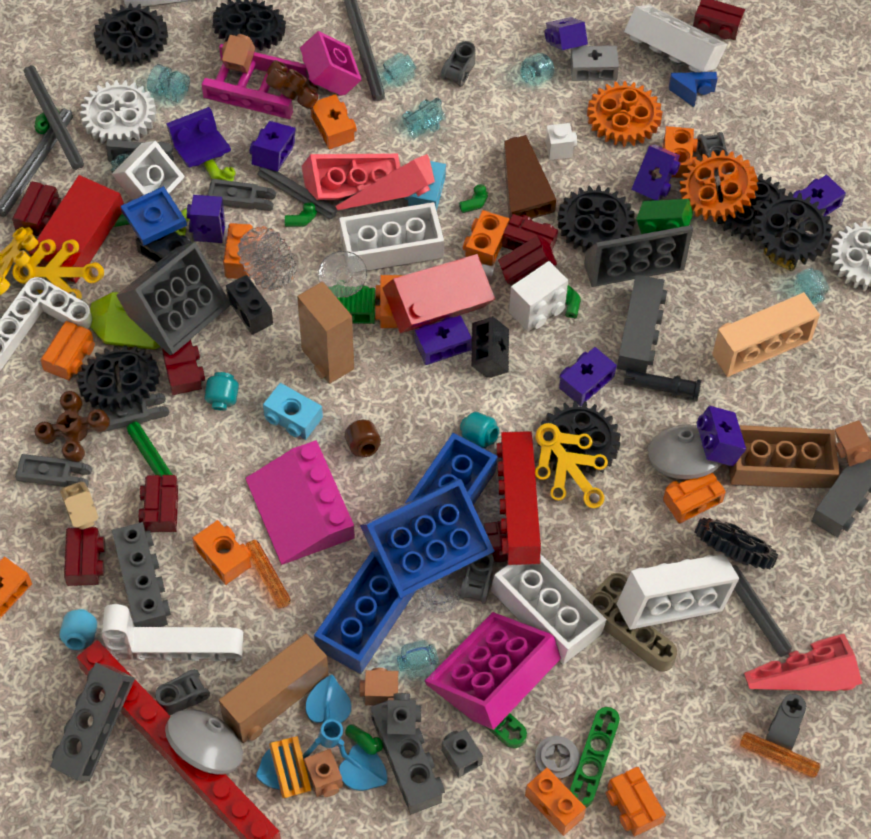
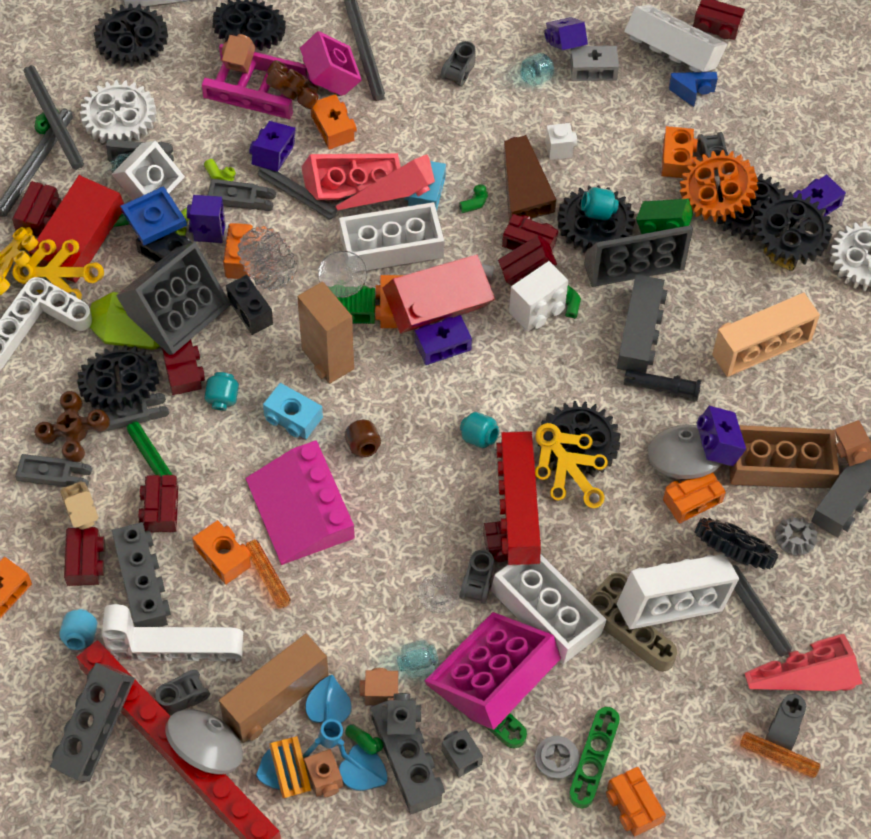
(68, 350): orange brick -> none
(168, 83): clear light blue wheel -> none
(197, 138): dark purple bracket -> none
(303, 218): green arm -> none
(369, 602): blue brick -> none
(399, 69): clear light blue head -> none
(424, 118): clear light blue hips -> none
(427, 538): blue slope -> none
(483, 241): orange brick -> none
(490, 347): black brick -> none
(555, 801): orange brick -> none
(587, 376): dark purple brick -> none
(599, 203): none -> teal head
(624, 113): orange gear -> none
(646, 180): dark purple brick -> none
(796, 545): none -> light grey gear
(812, 284): clear light blue head -> none

